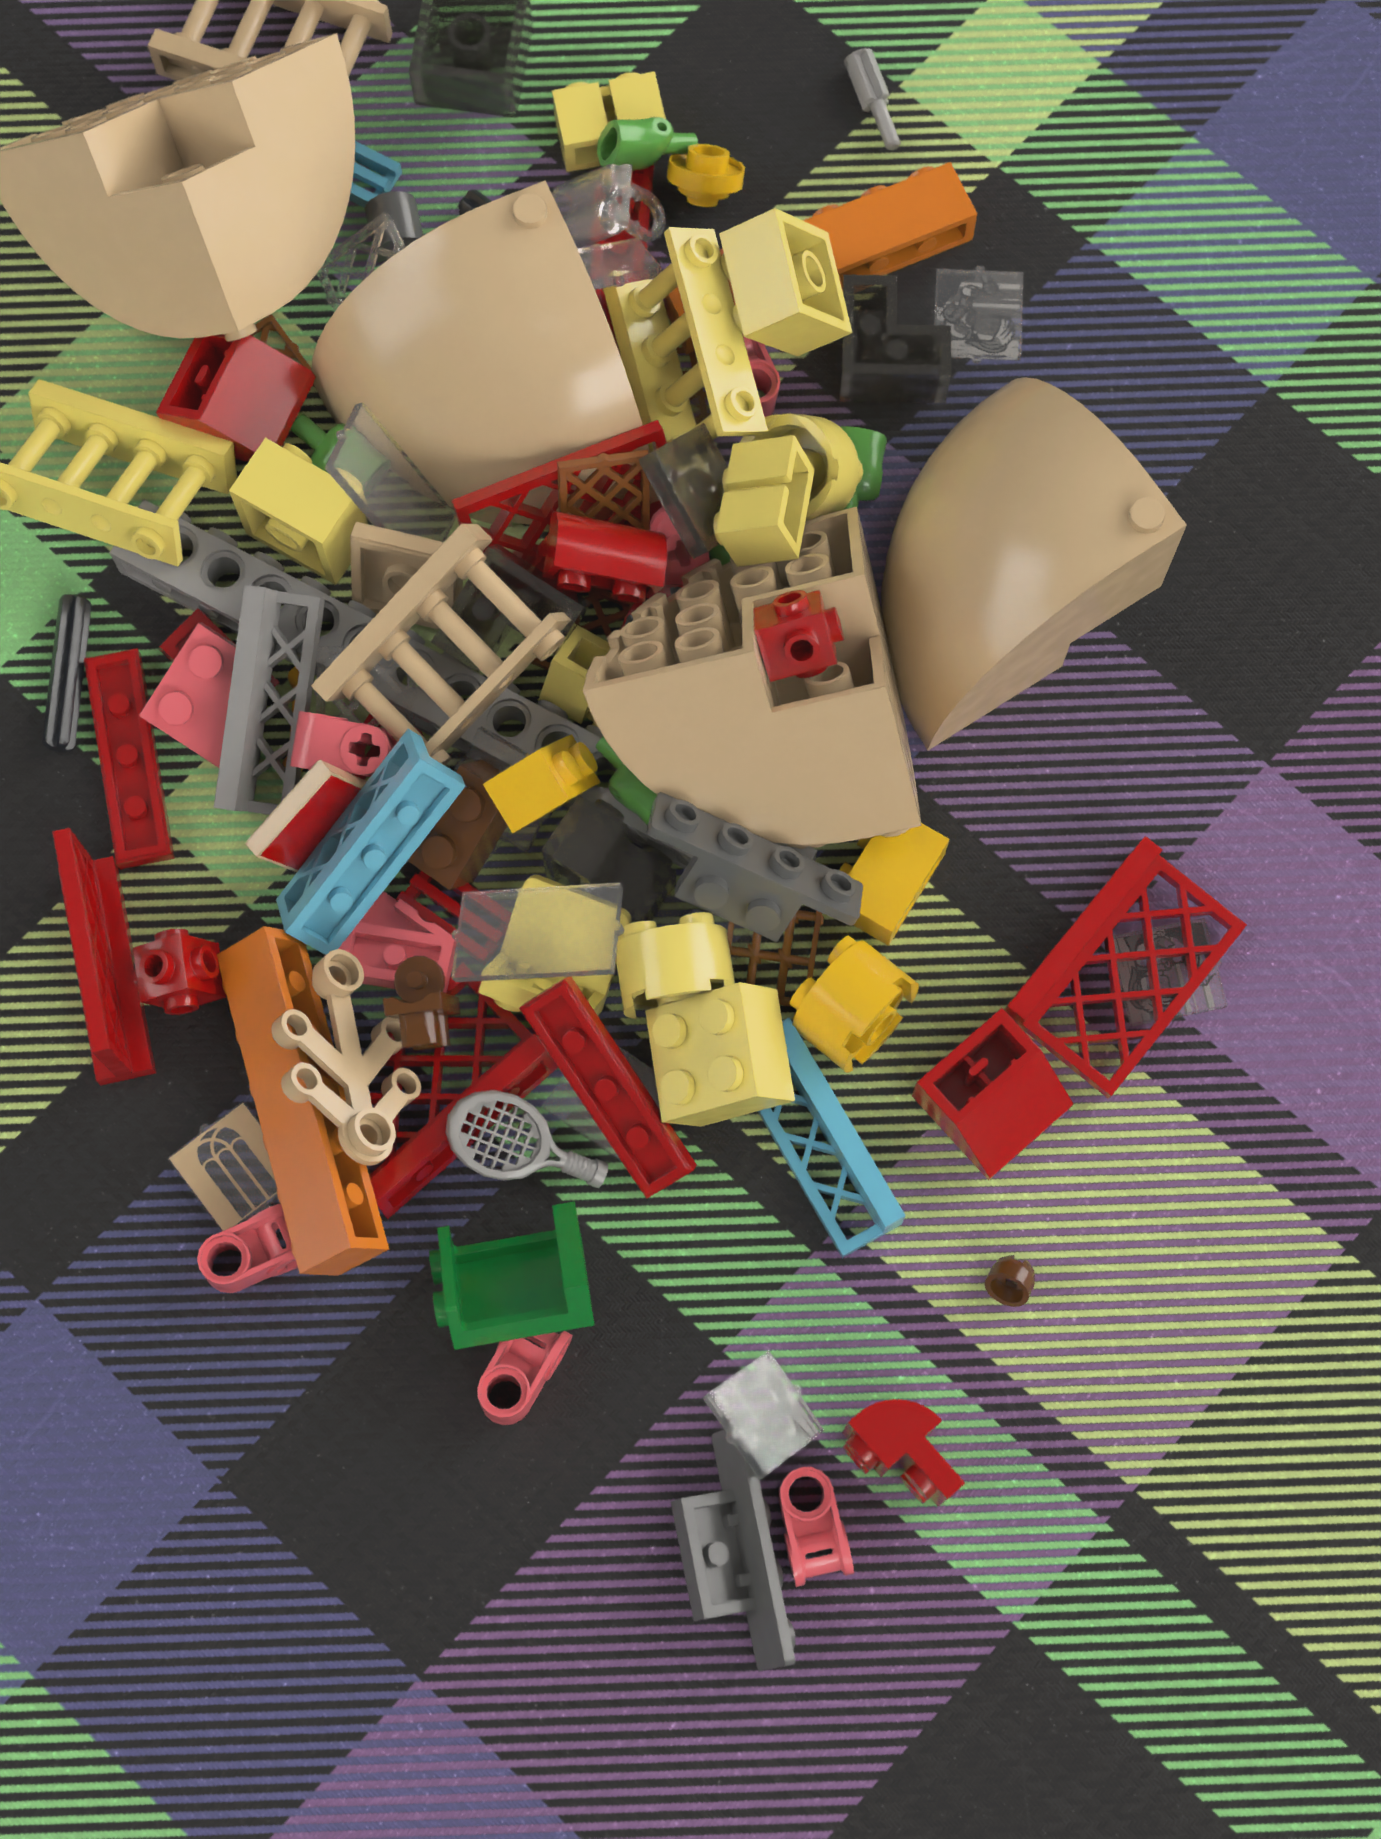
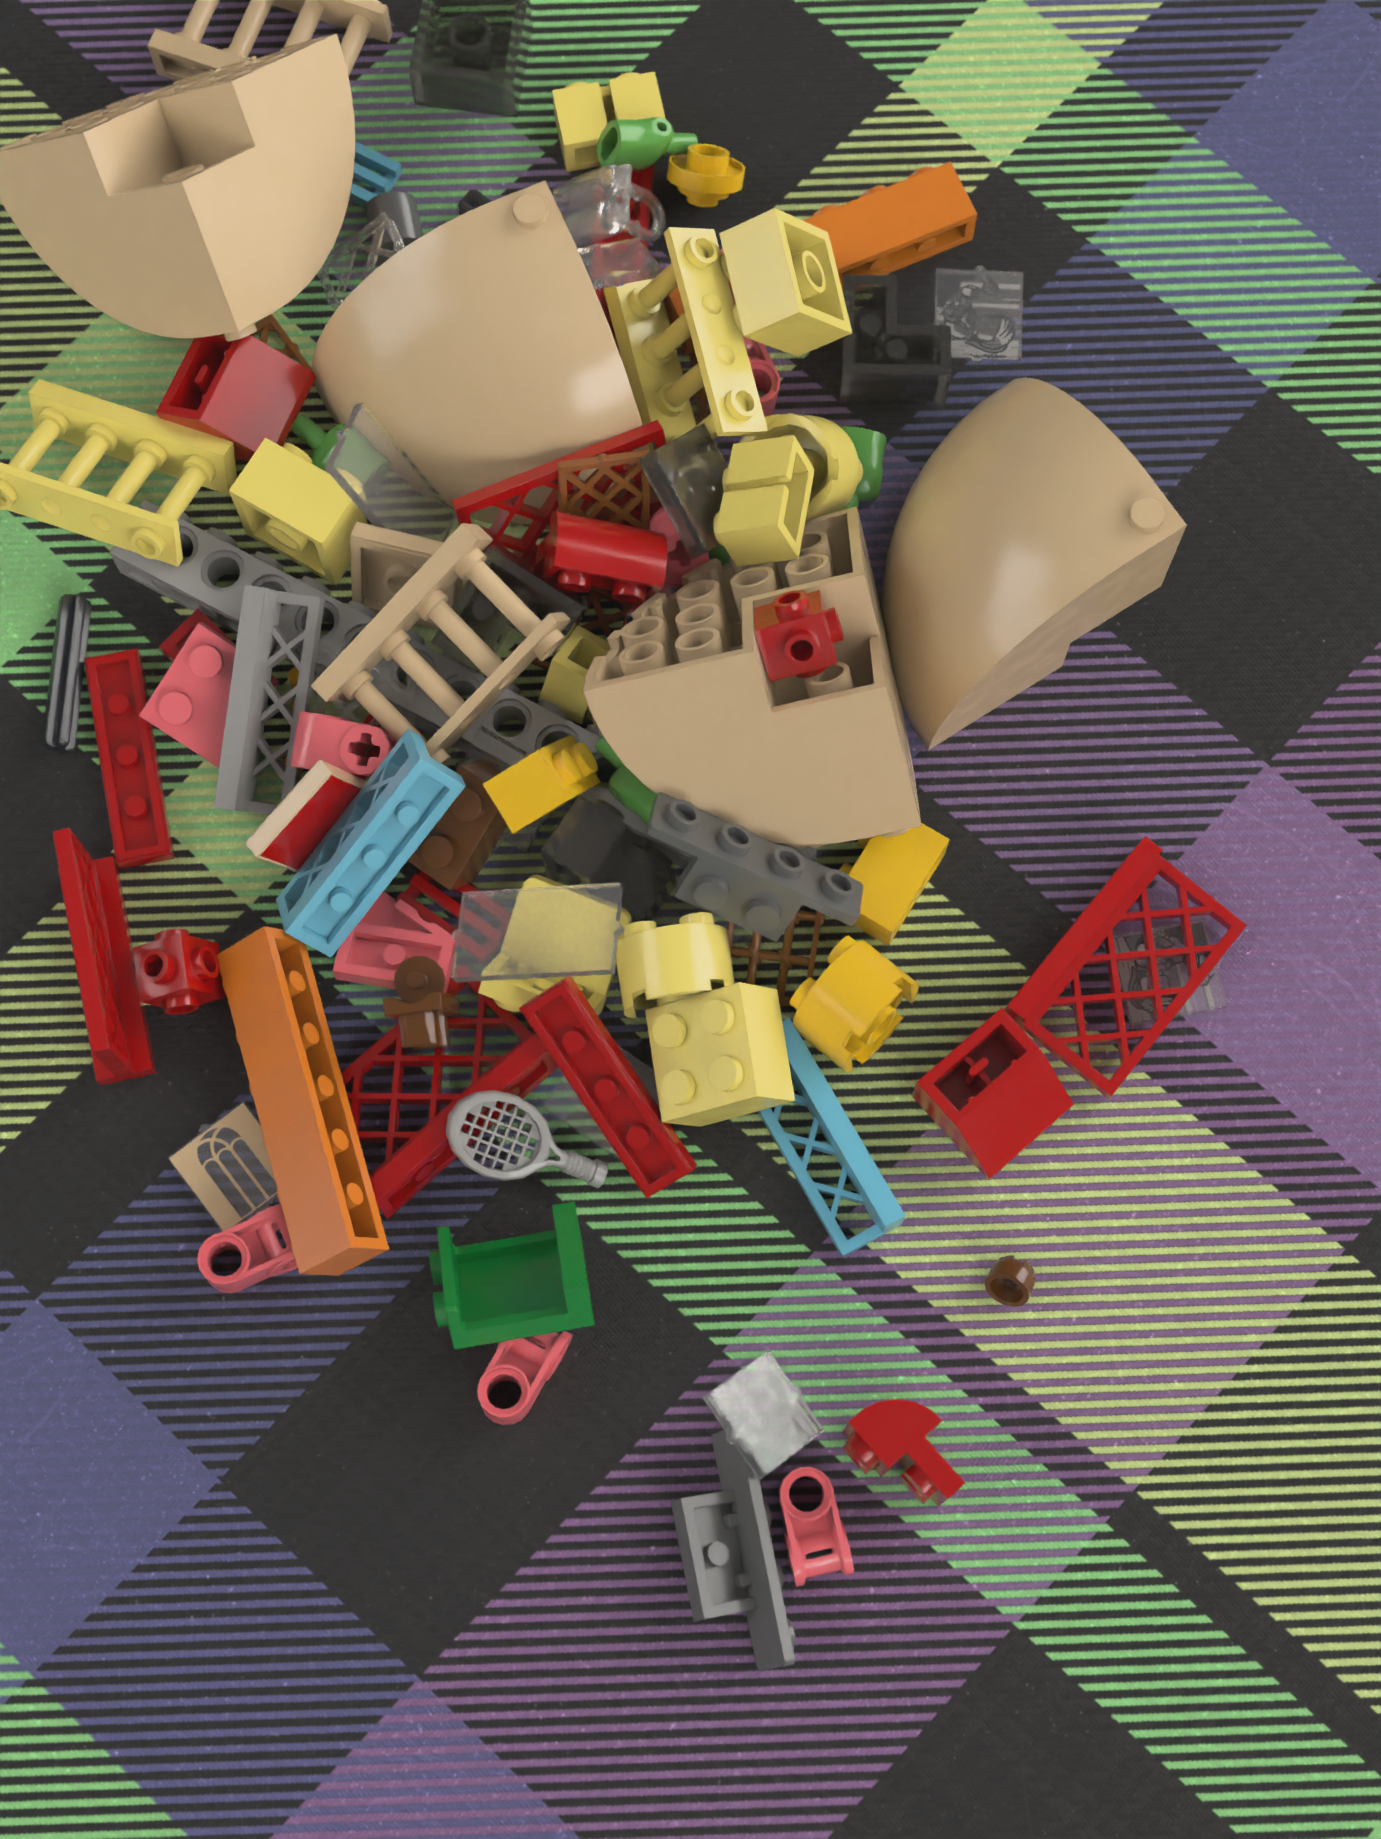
(363, 1130): tan plant -> none
(872, 93): light grey axle -> none

